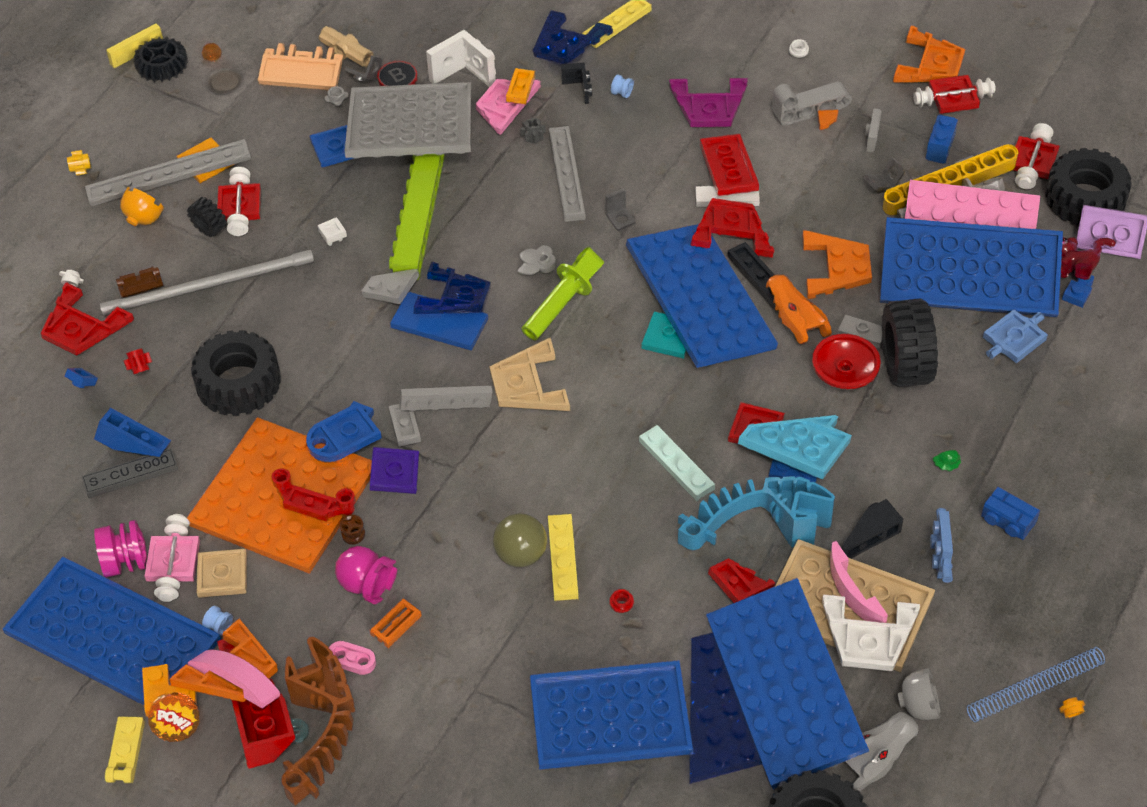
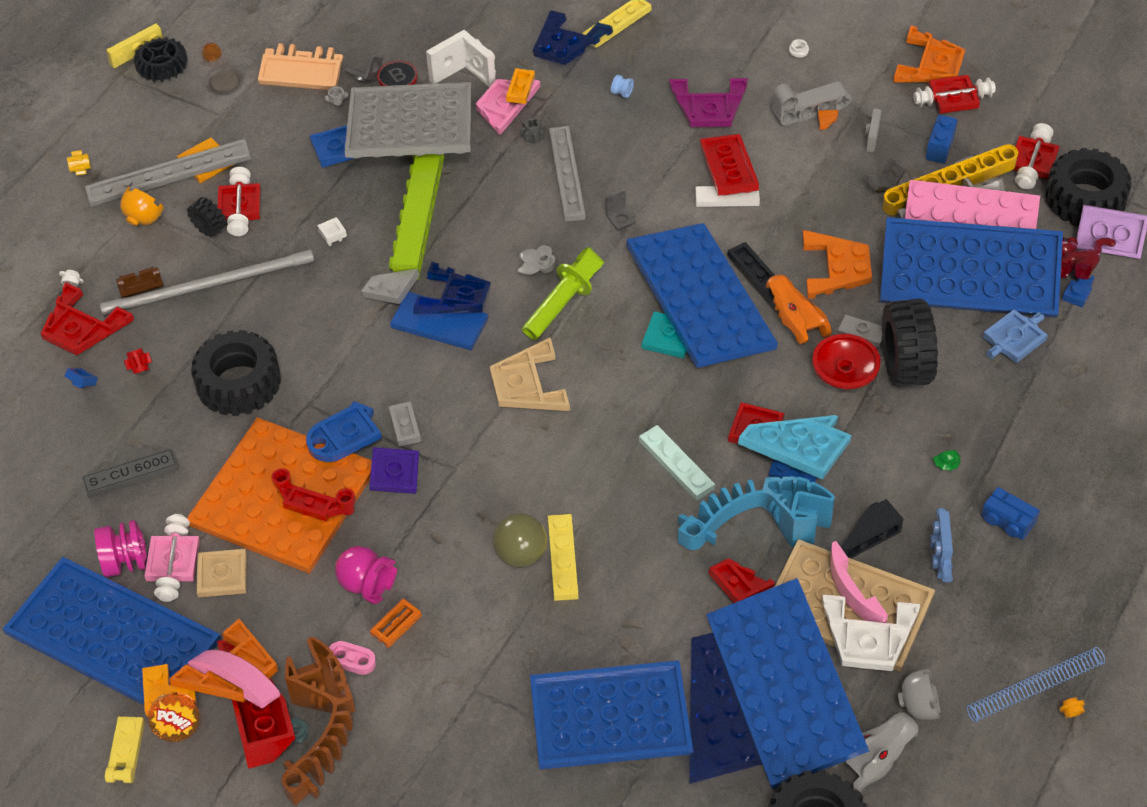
(129, 436): blue slope -> none
(217, 620): light blue wheel -> none
(346, 46): tan piece -> none
(347, 525): reddish brown wheel -> none
(445, 398): light grey plate -> none
(577, 73): black bracket -> none
(621, 595): red plate -> none
(732, 219): red wing -> none

